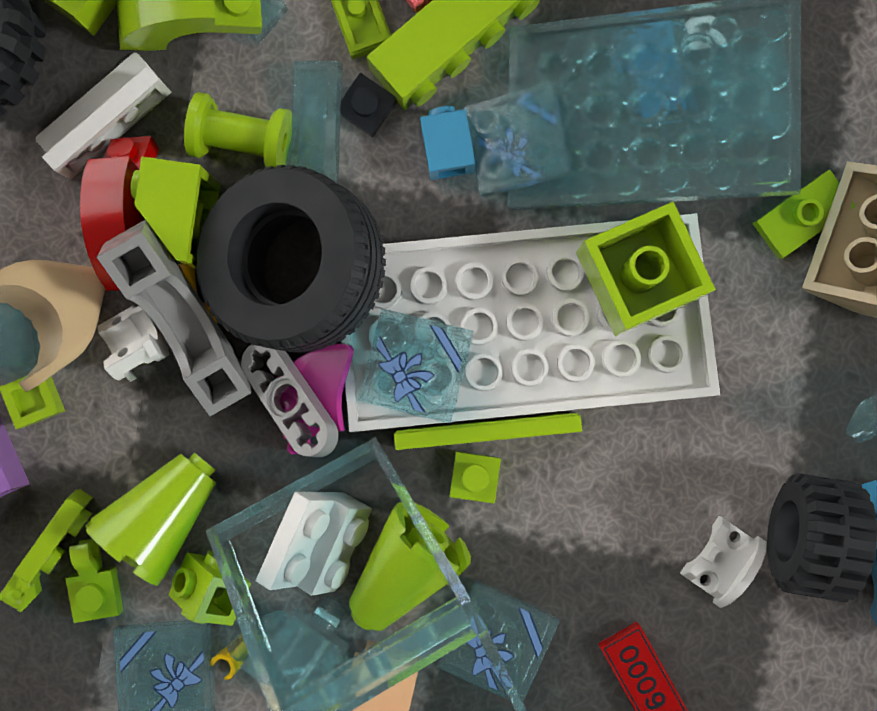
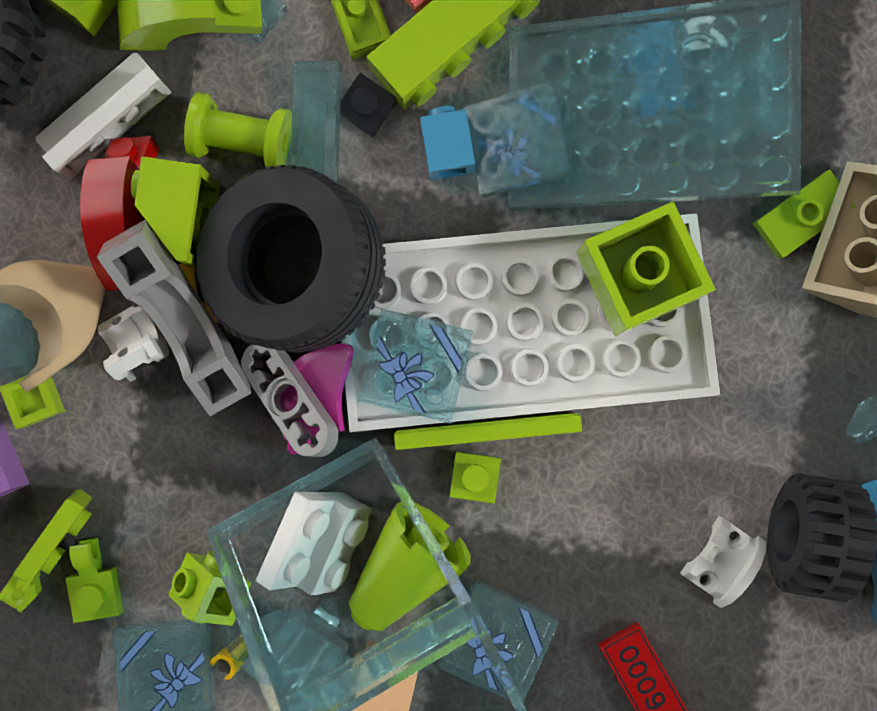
(154, 517): lime cone -> none

